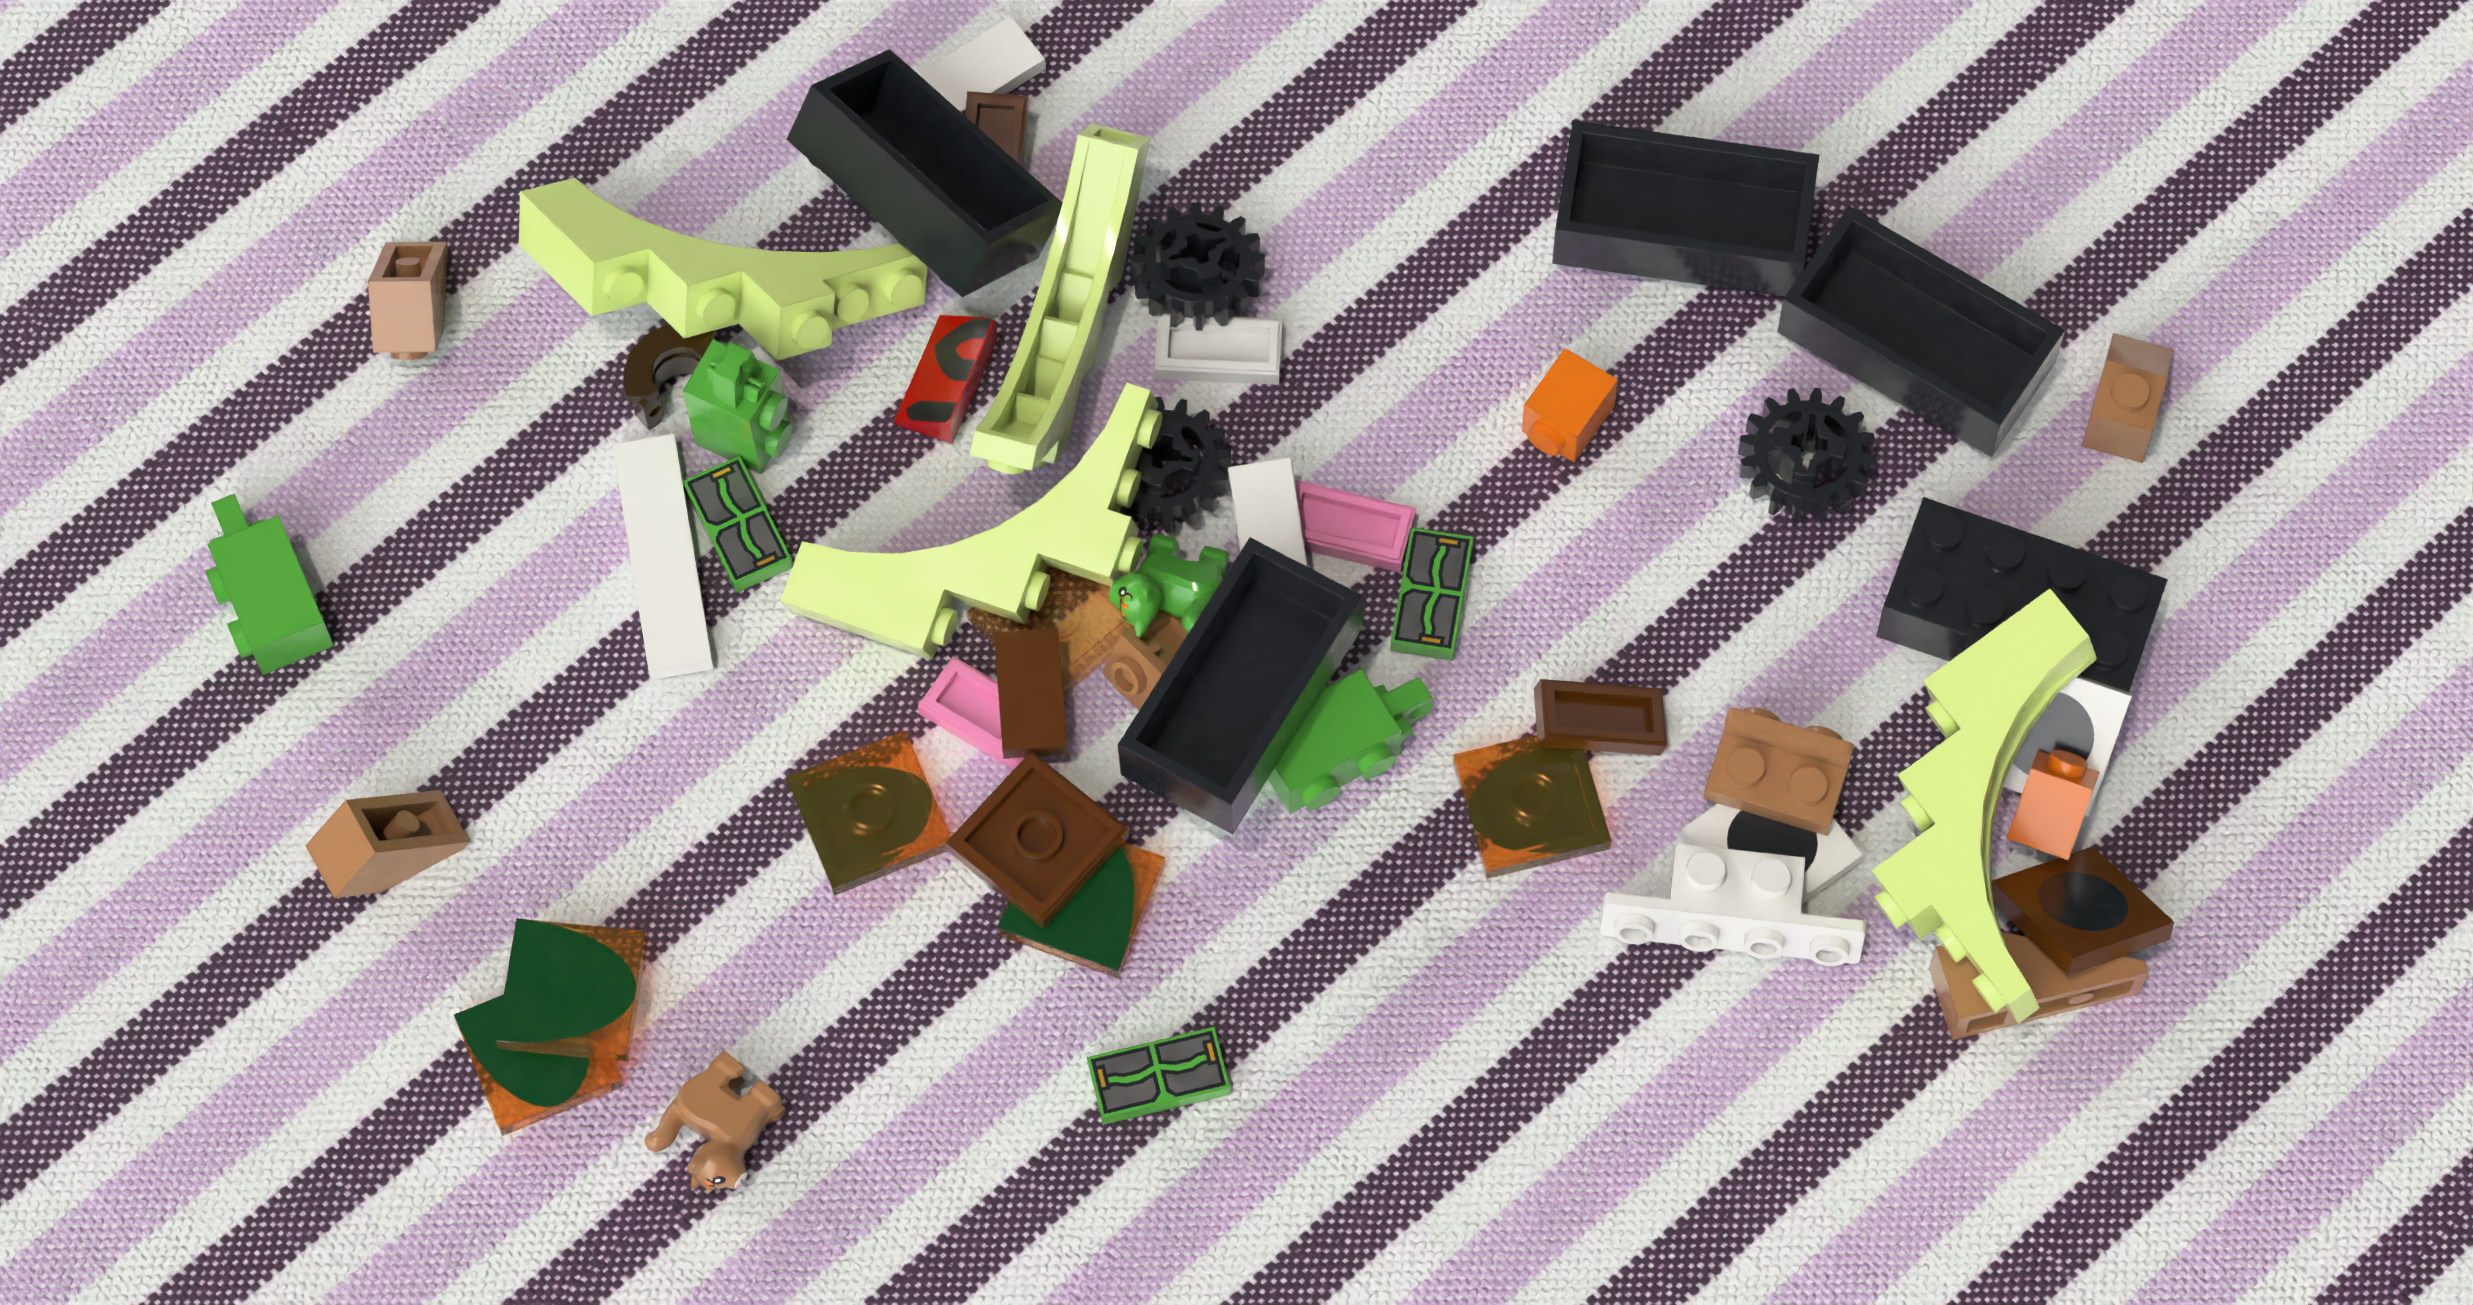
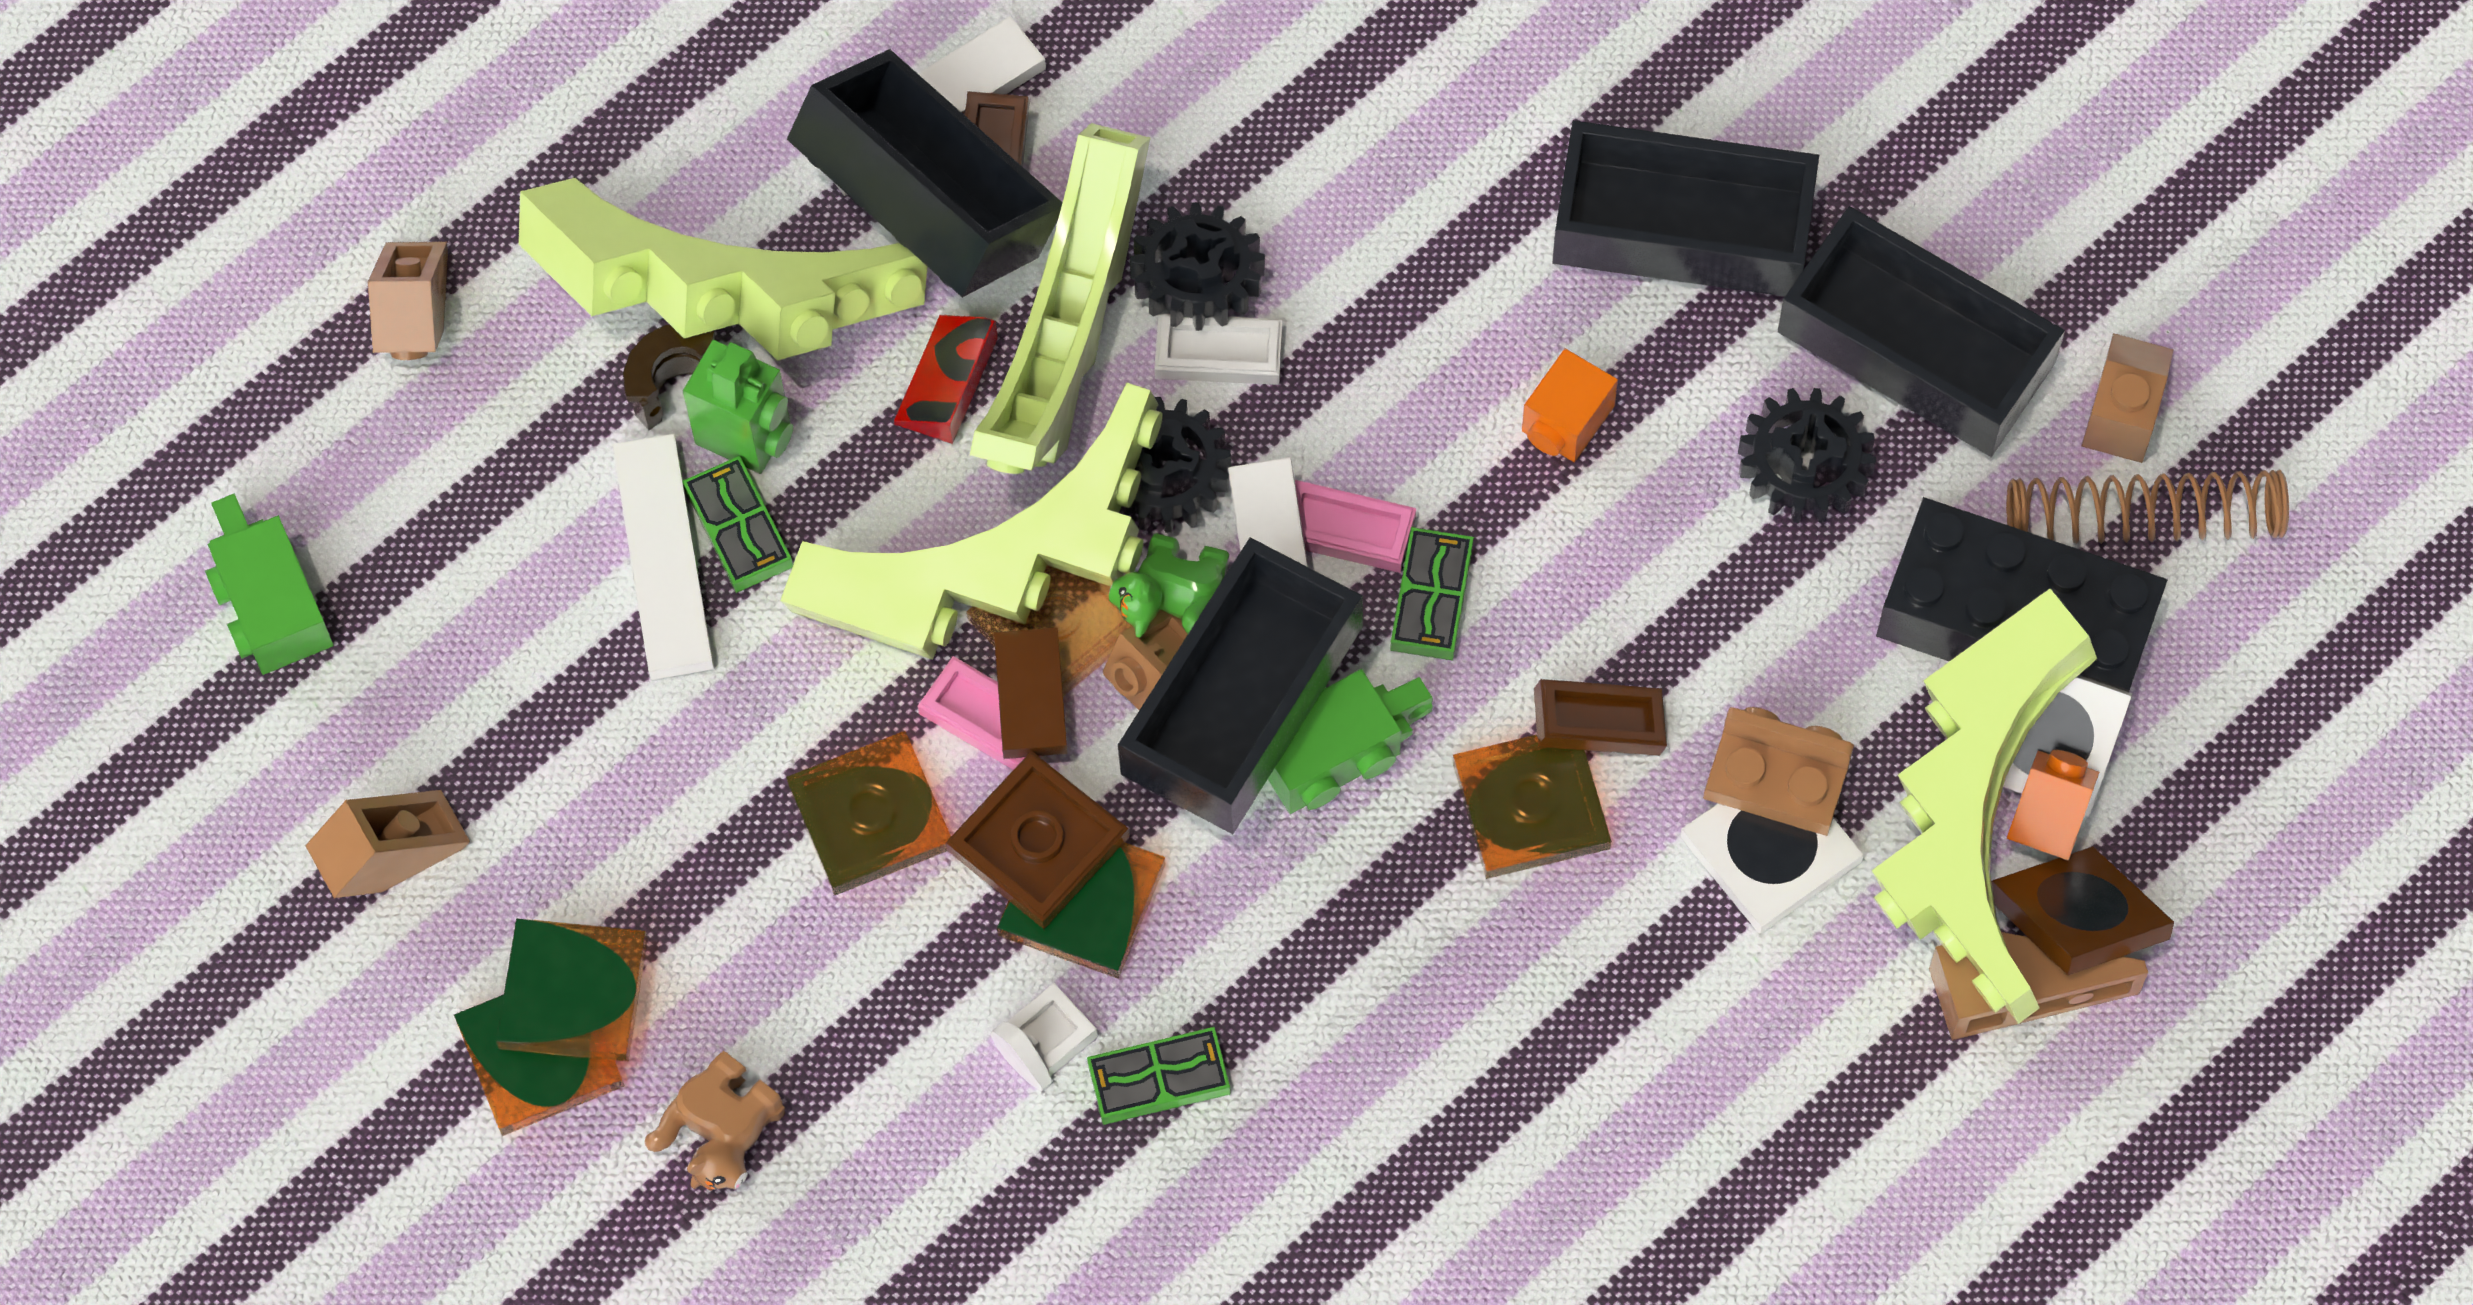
(1044, 1036): none -> white tile
(1736, 905): white bracket -> none
(2275, 499): none -> medium nougat piece

